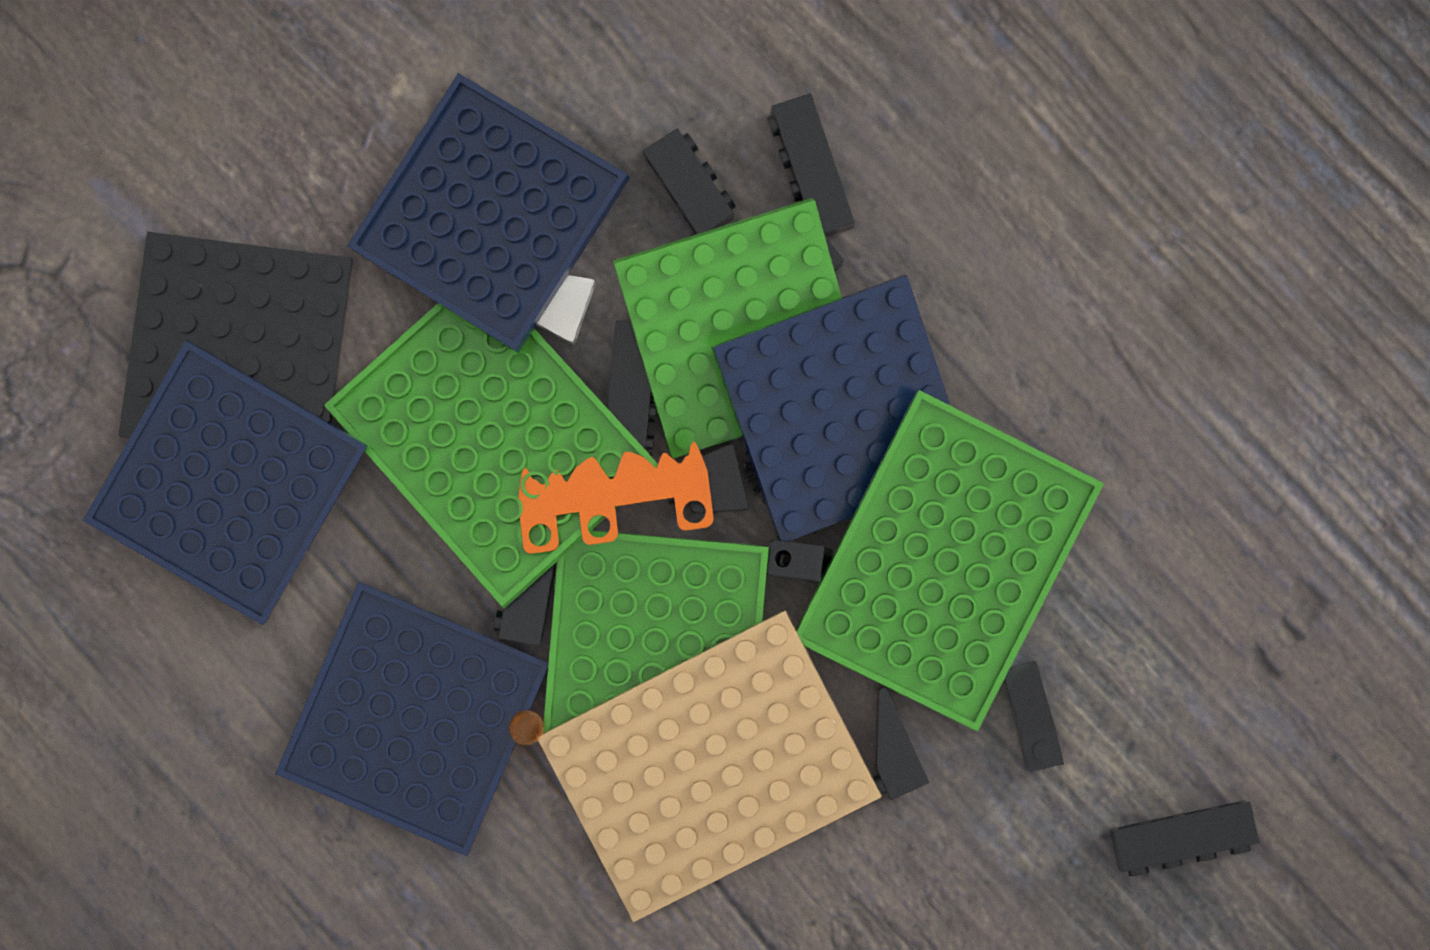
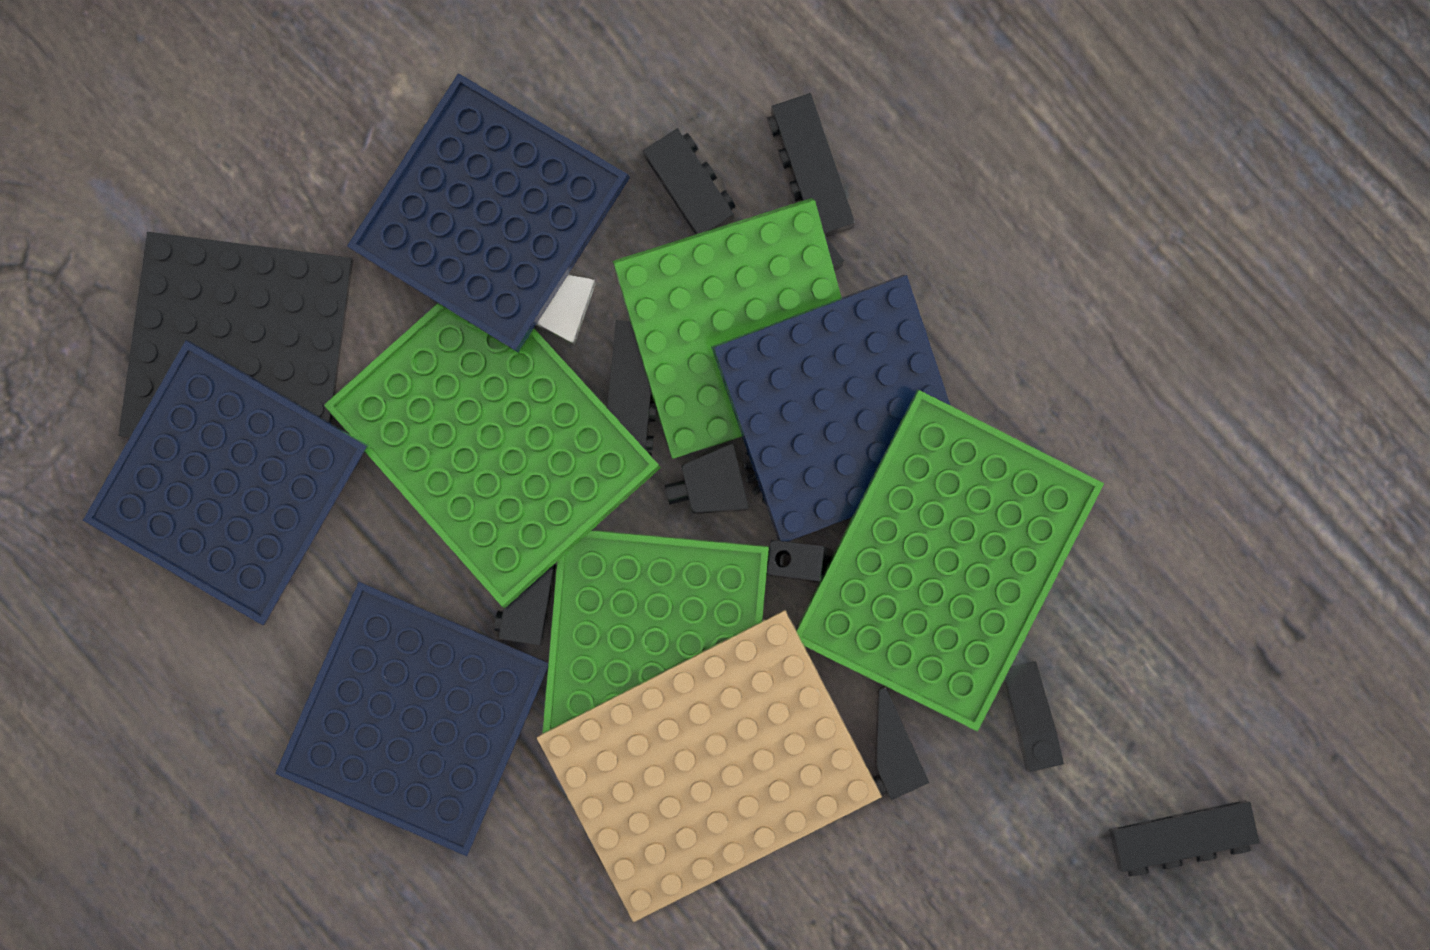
(526, 727): clear orange plate -> none
(595, 494): orange piece -> none

